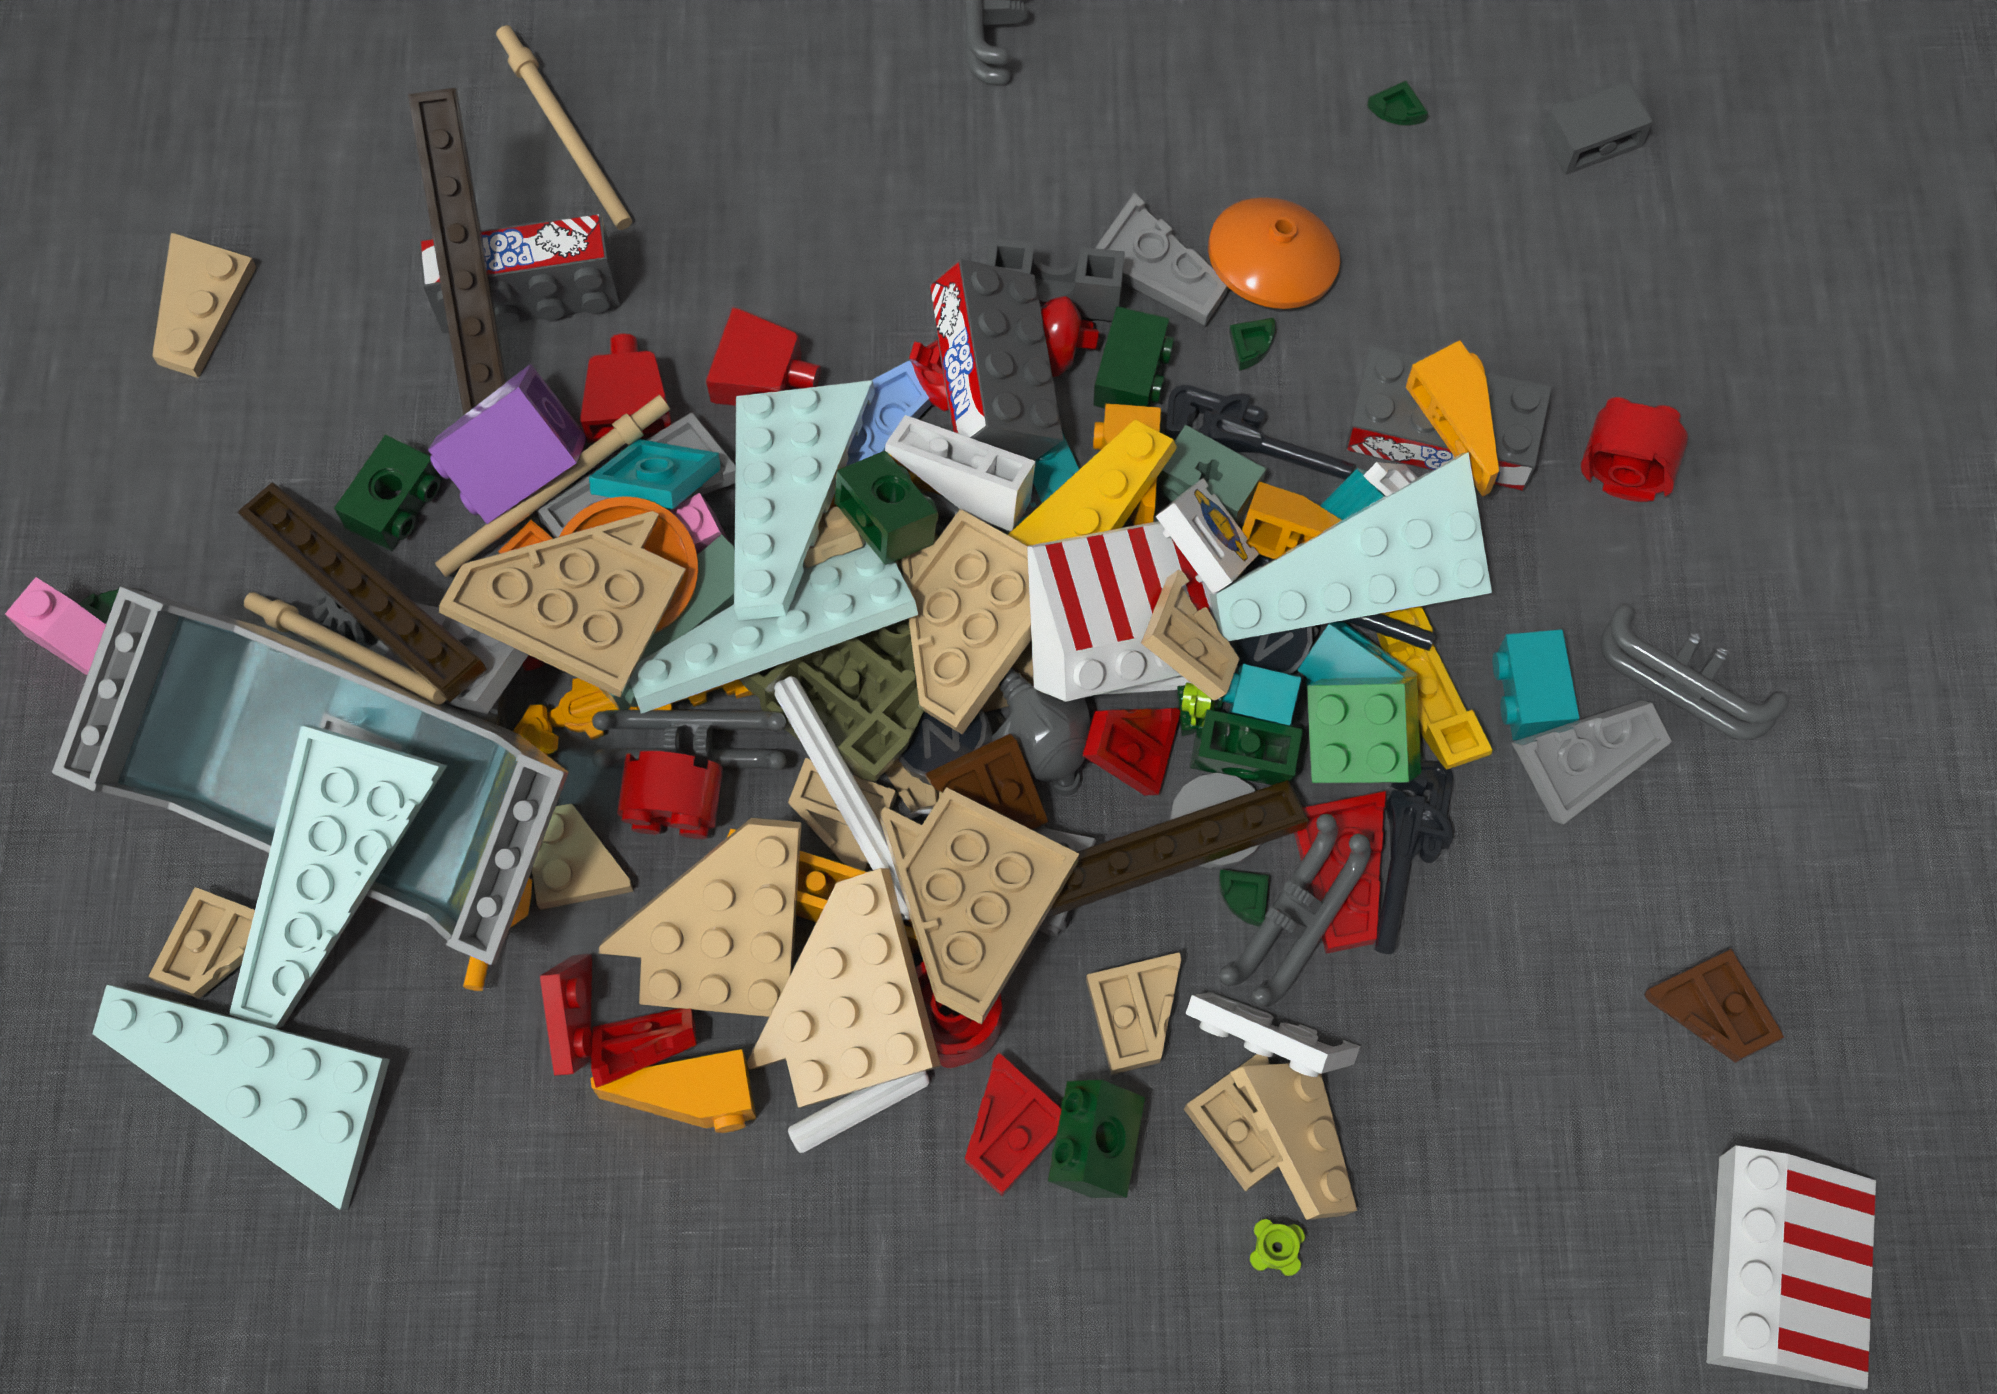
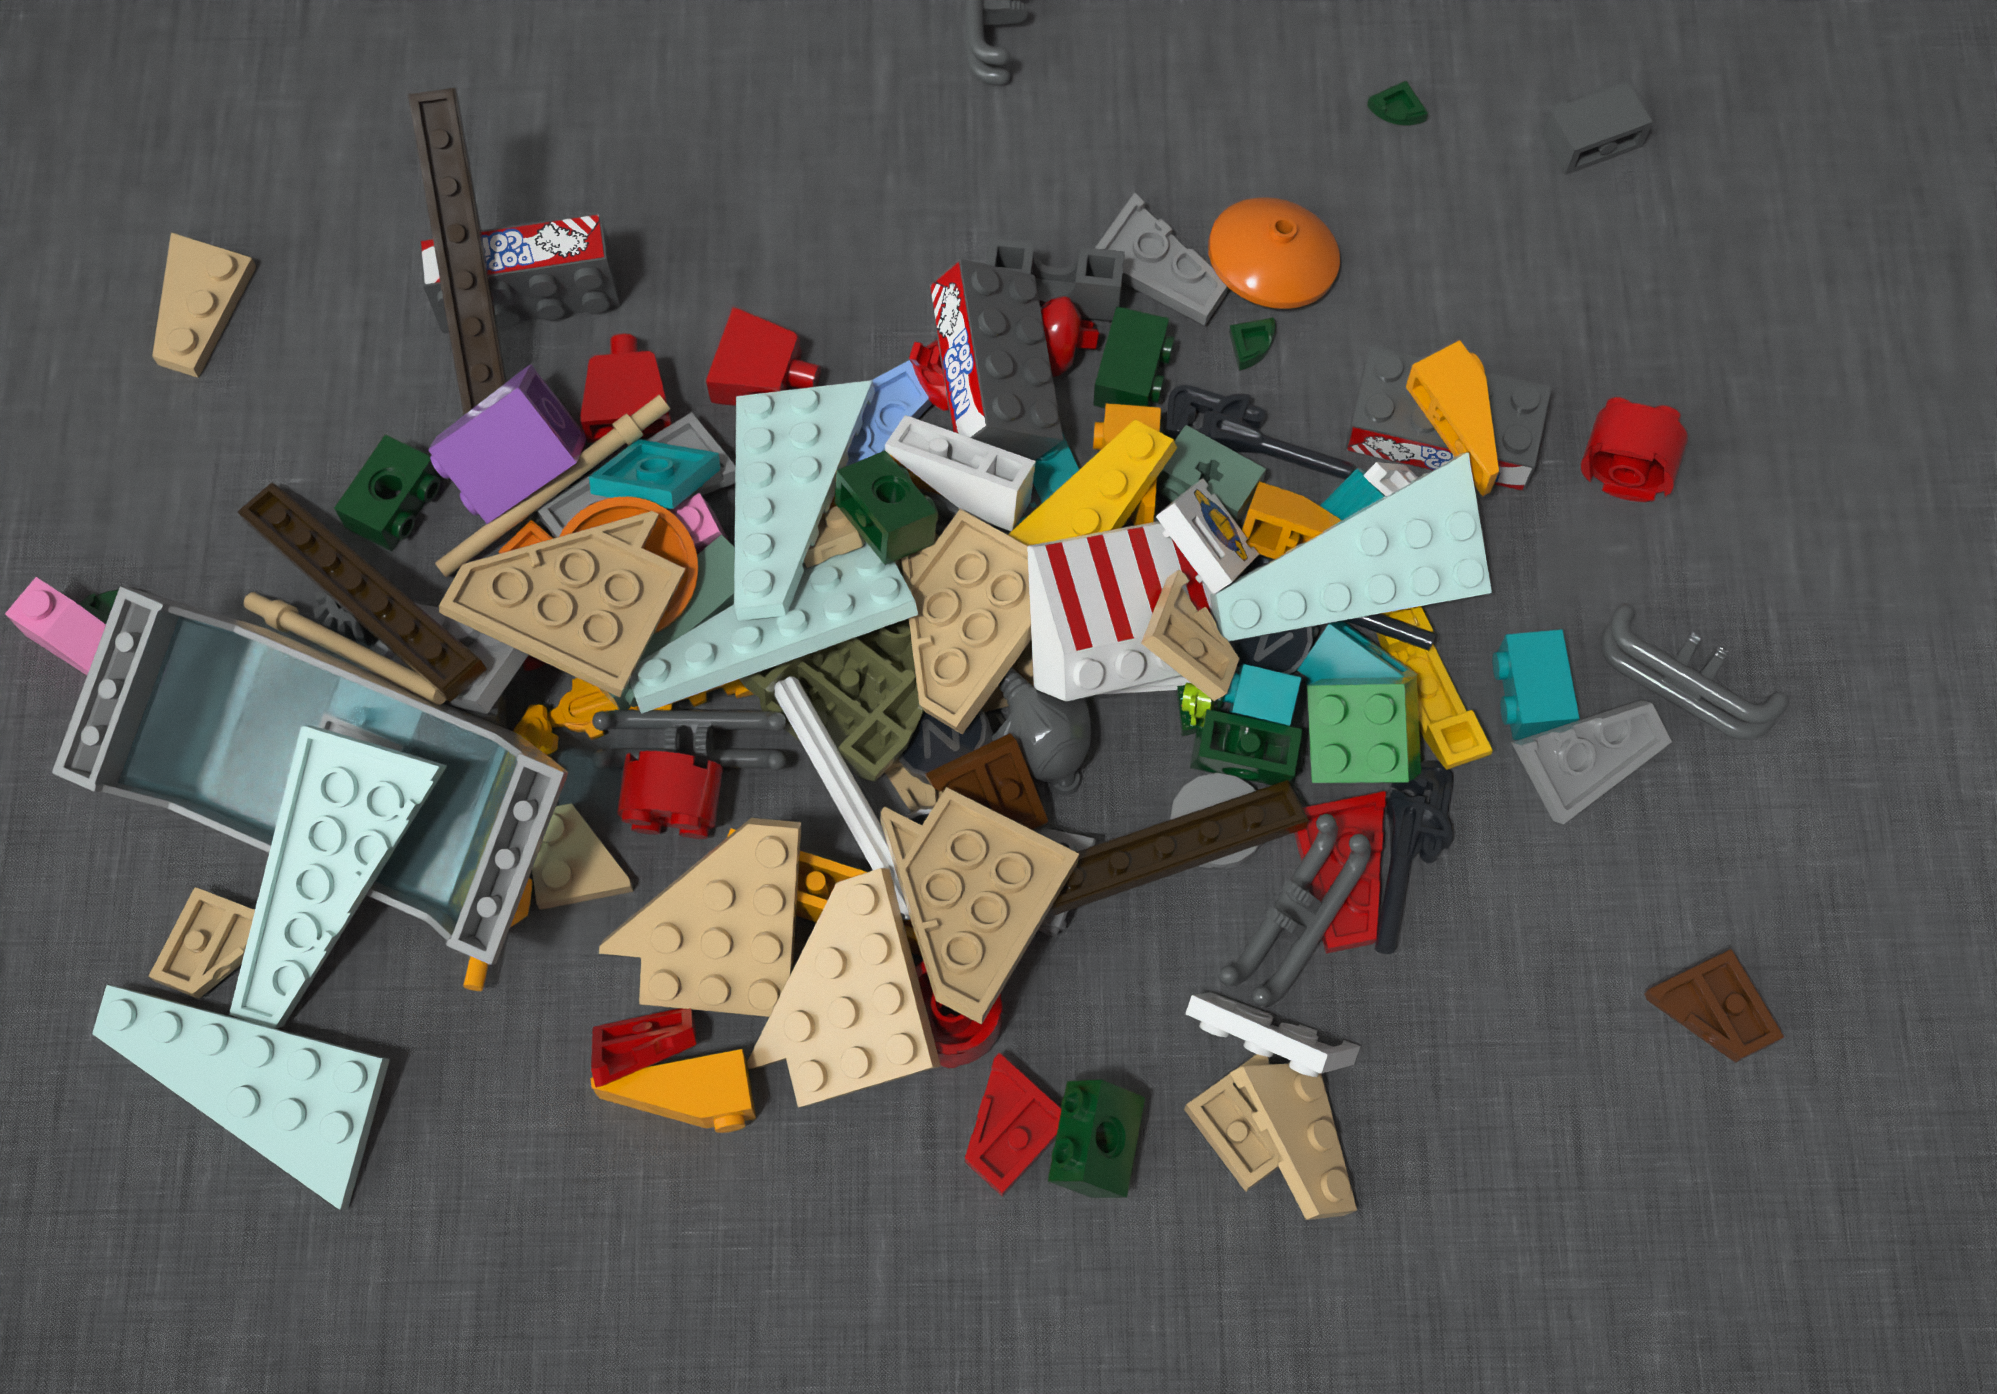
(526, 67): tan bar -> none
(568, 1012): red wing -> none
(819, 811): tan wing -> none
(852, 1110): white axle -> none
(1133, 745): red wing -> none
(1134, 1010): tan wing -> none
(1244, 895): dark green tile -> none
(1290, 1239): lime plate -> none
(1792, 1268): white slope -> none

